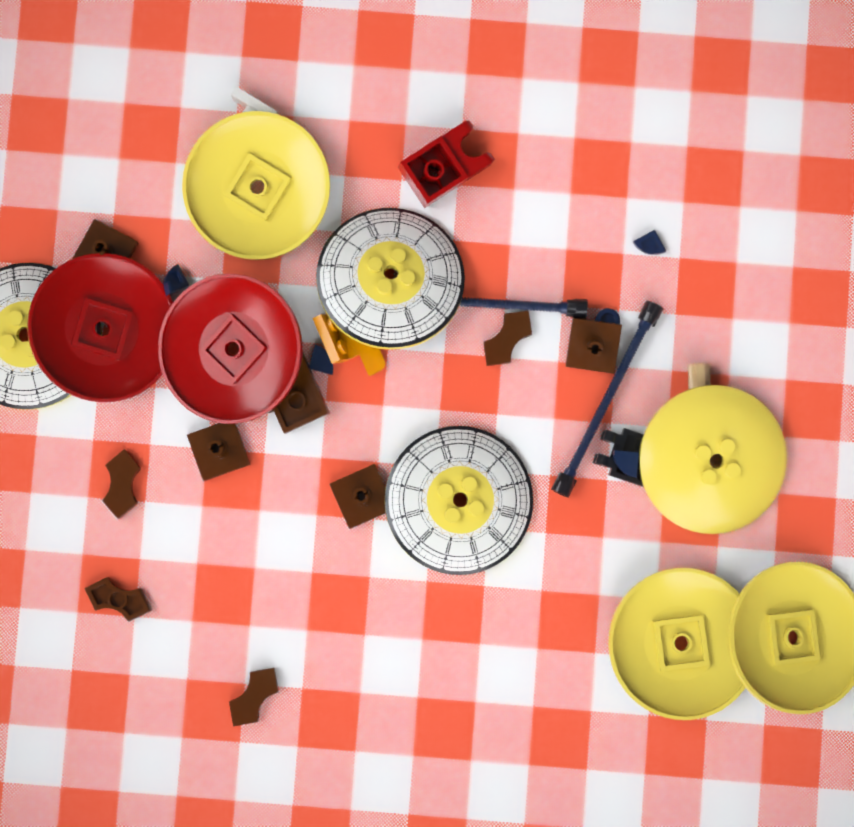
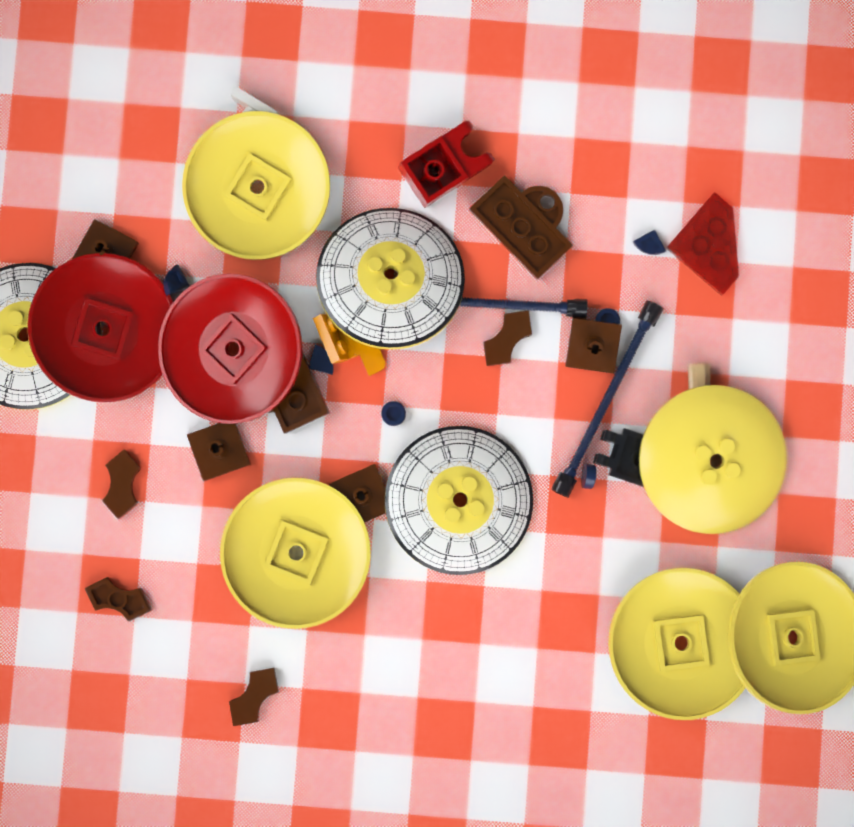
(258, 558): none -> light yellow dish
(393, 413): none -> dark blue tile
(524, 224): none -> reddish brown plate
(588, 476): none -> tile
(626, 462): dark blue tile -> none
(709, 244): none -> clear red plate

